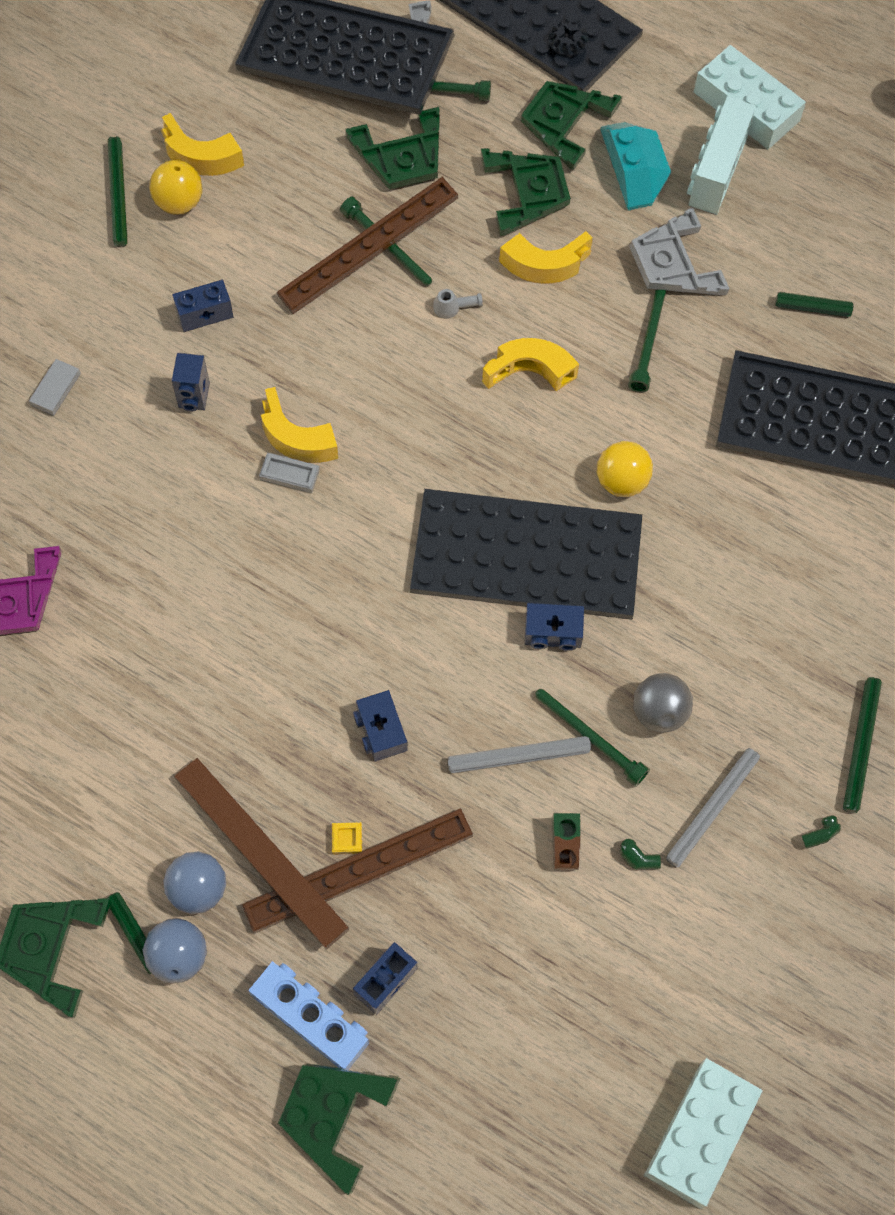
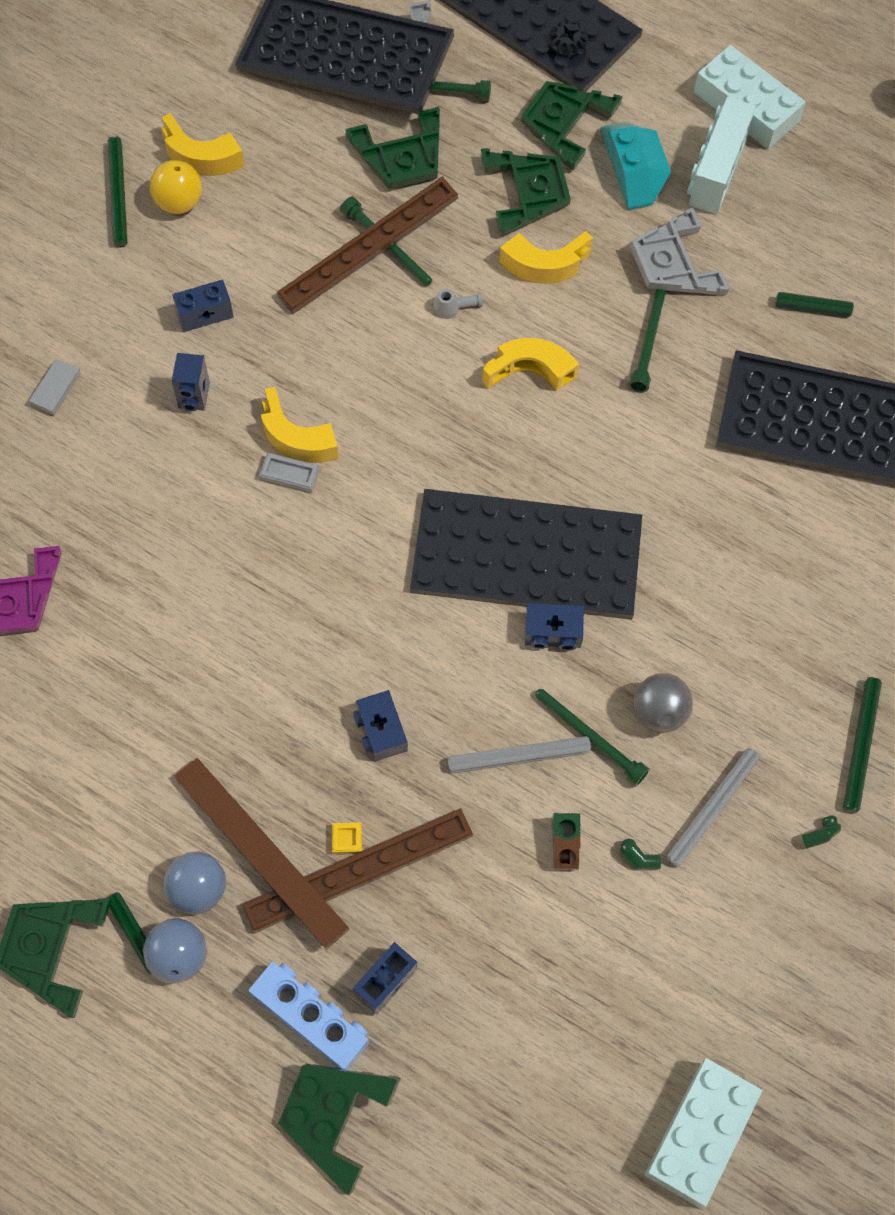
(624, 469): yellow piece -> none

